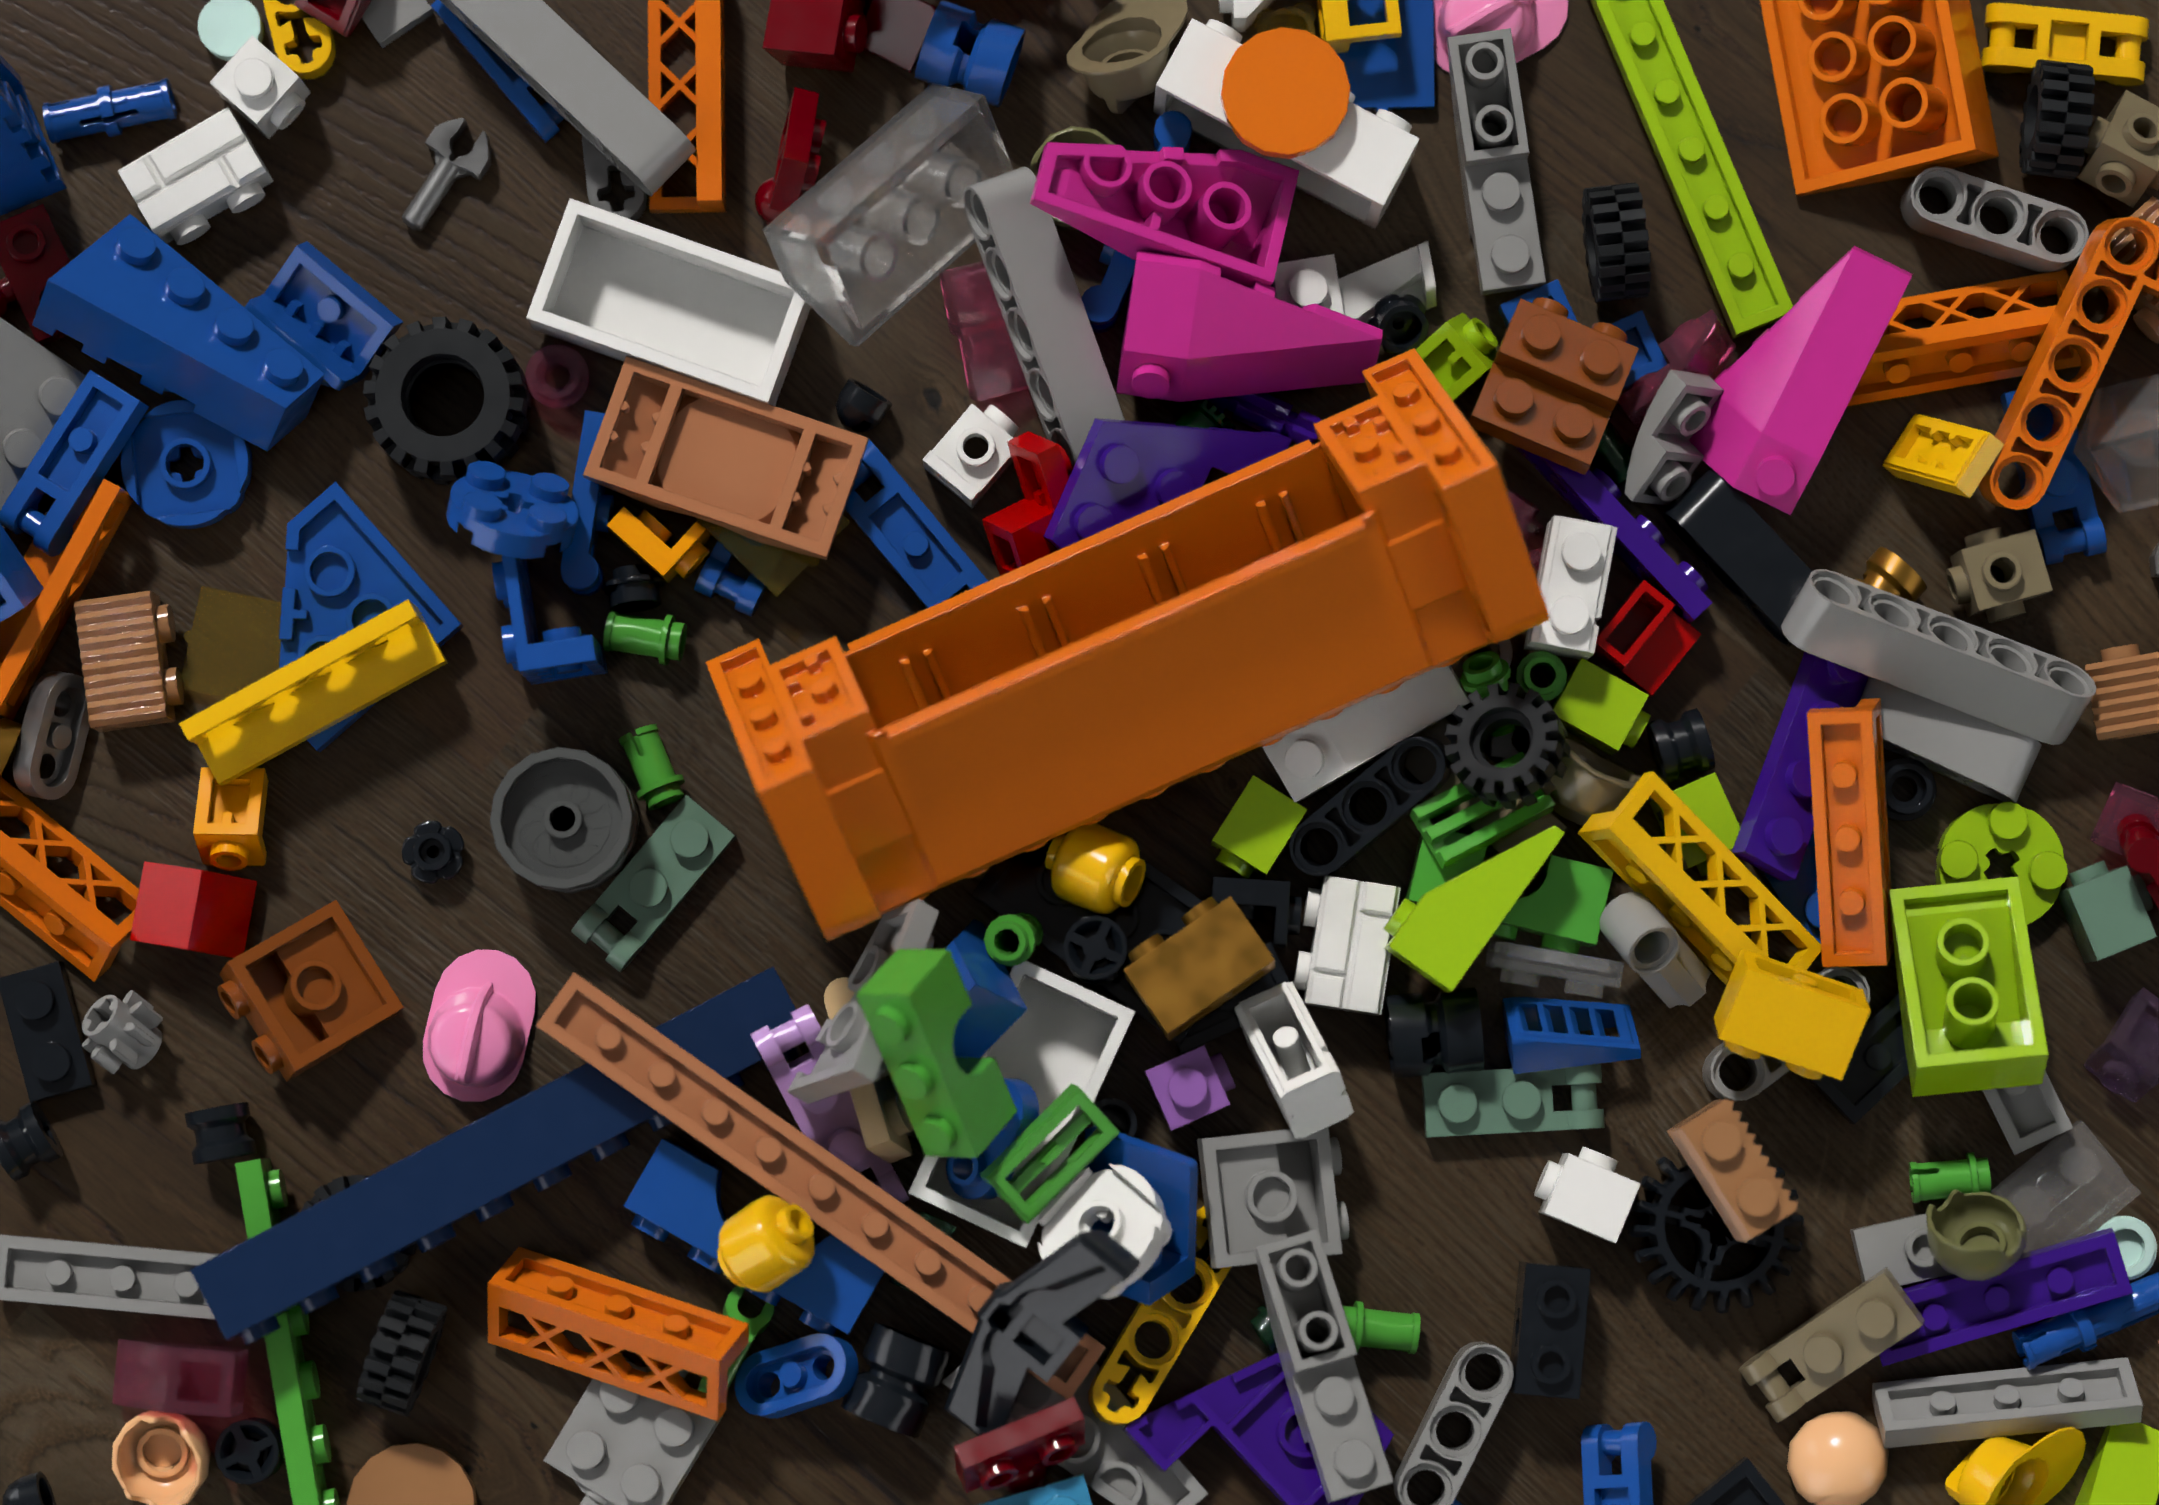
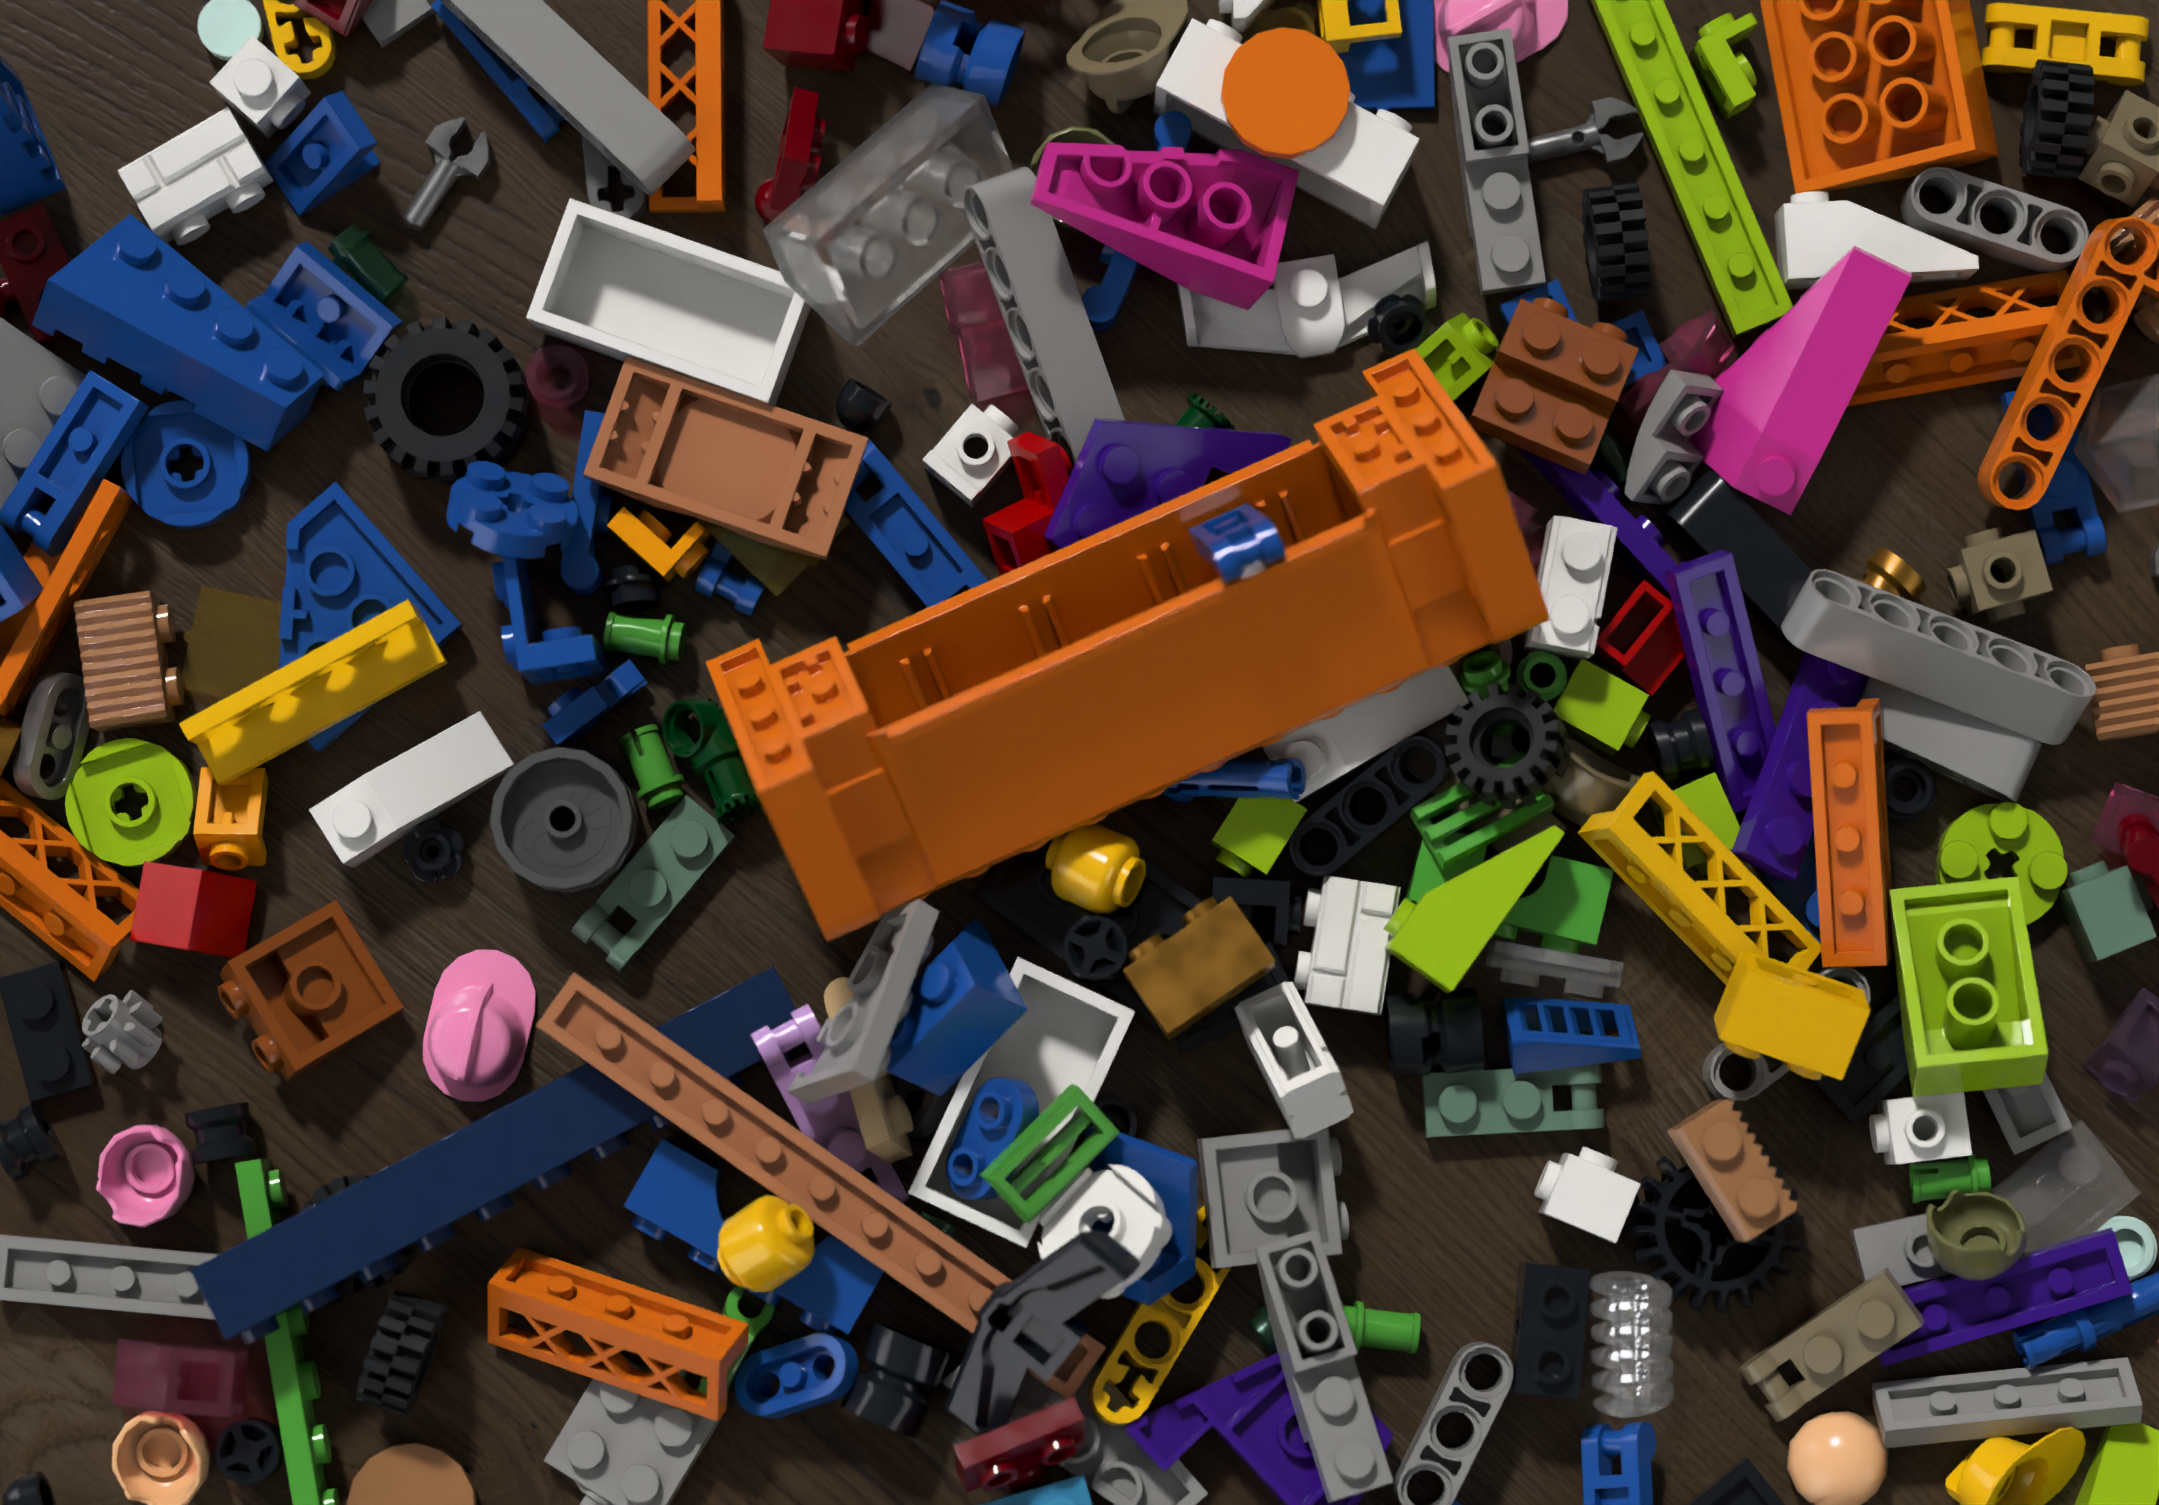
(100, 784): none -> lime plate
(109, 110): blue pin -> none
(145, 1175): none -> bright pink hair
(323, 154): none -> blue slope
(367, 263): none -> clear green pin
(410, 789): none -> white slope
(579, 712): none -> blue plate
(713, 757): none -> dark green connector
(913, 1015): bright green arch -> none
(1001, 945): bright green pin -> none
(1190, 1086): medium lavender brick -> none
(1213, 338): dark pink wedge -> none
(1237, 541): none -> blue plate
(1245, 780): none -> blue pin
(1269, 415): dark purple axle -> none
(1588, 137): none -> flat silver bar
(1635, 1342): none -> clear piece
(1654, 949): light grey piece -> none
(1724, 670): none -> dark purple plate
(1725, 74): none -> lime bracket
(1819, 232): none -> white slope
(1921, 1128): none -> white brick
(1942, 455): yellow plate -> none

